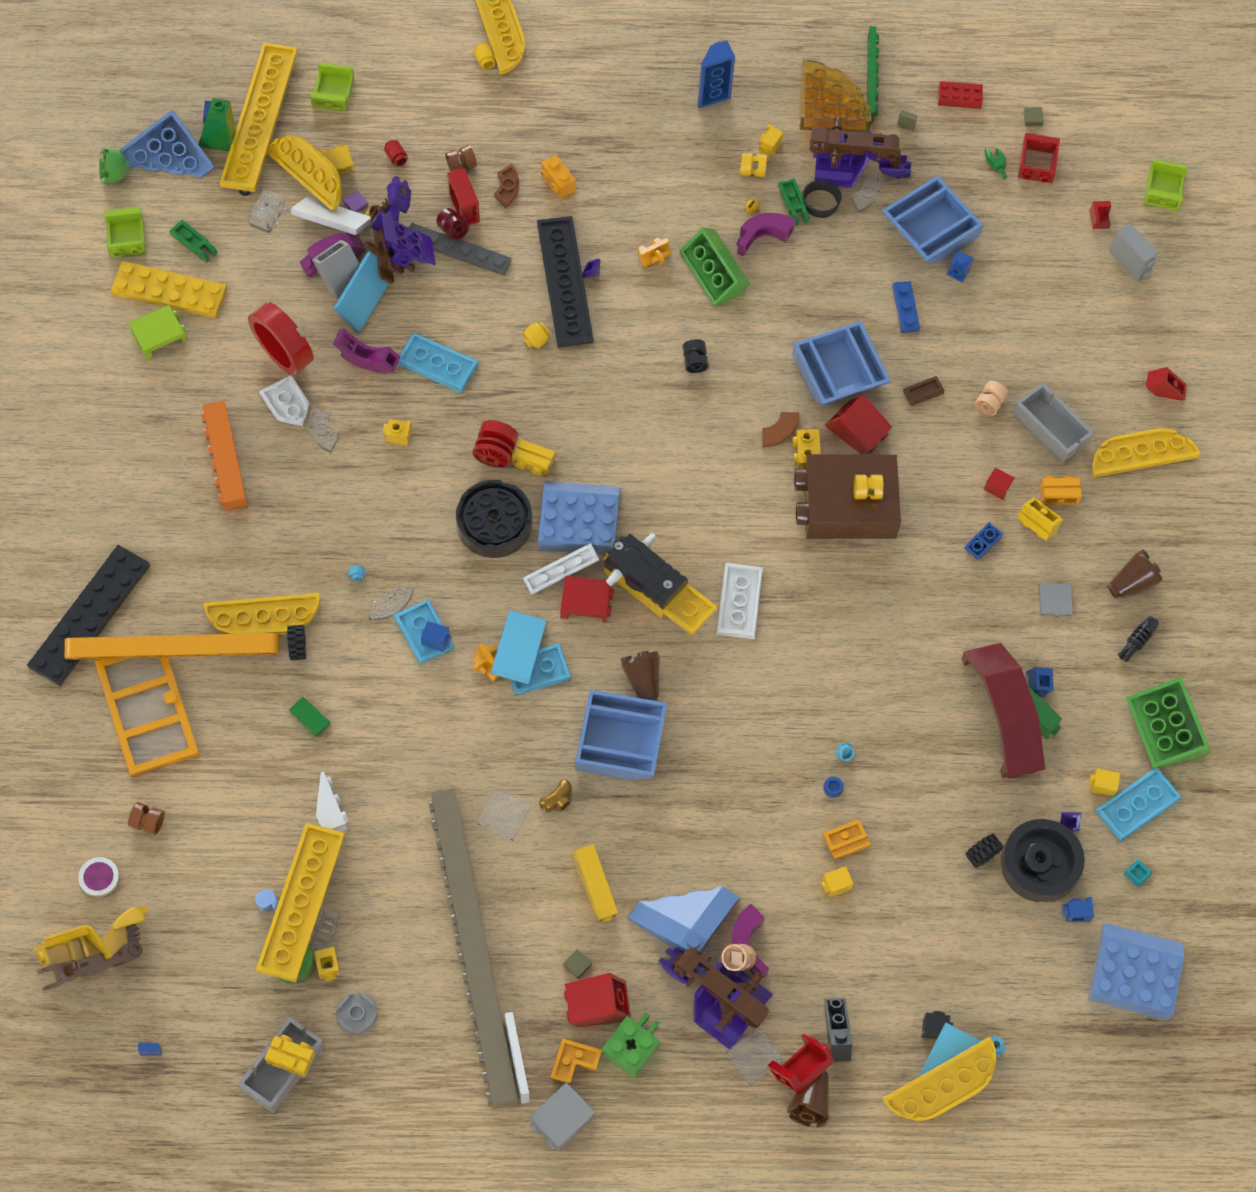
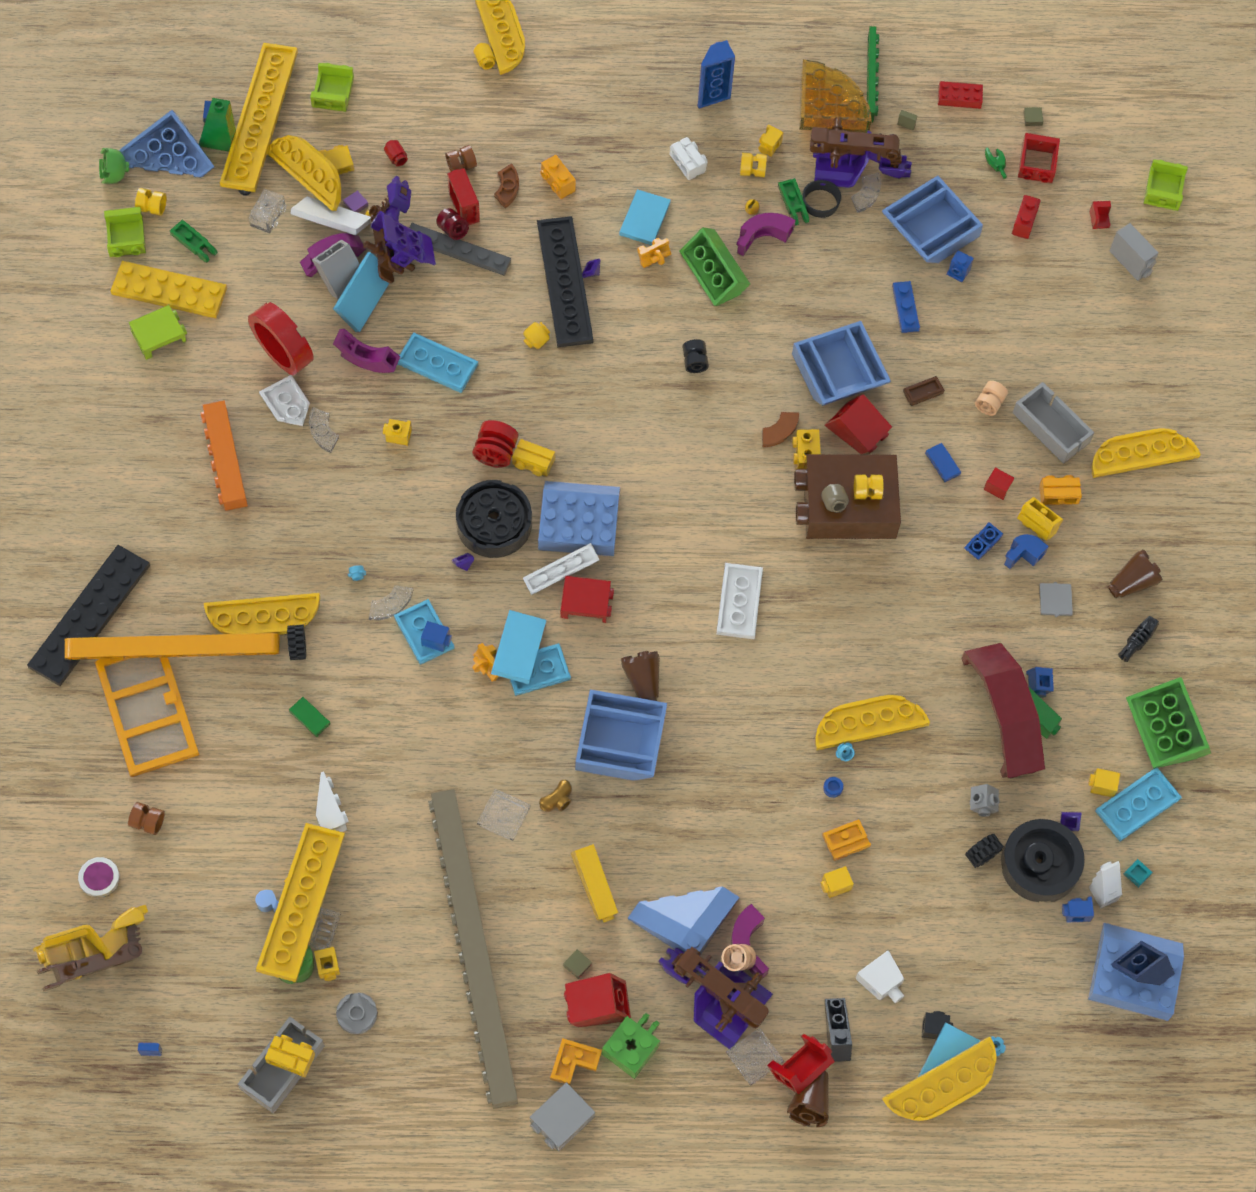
(152, 202): none -> yellow wheel
(463, 561): none -> dark purple slope
(516, 1058): white tile -> none
(645, 217): none -> medium azure tile
(656, 583): piece -> none
(688, 158): none -> white brick
(835, 498): none -> dark tan head
(868, 720): none -> yellow plate
(882, 978): none -> white torso
(943, 462): none -> blue tile
(984, 800): none -> light grey brick
(1026, 217): none -> red brick
(1027, 547): none -> blue brick
(1107, 884): none -> white slope
(1145, 964): none -> dark blue slope
(1166, 384): red slope -> none

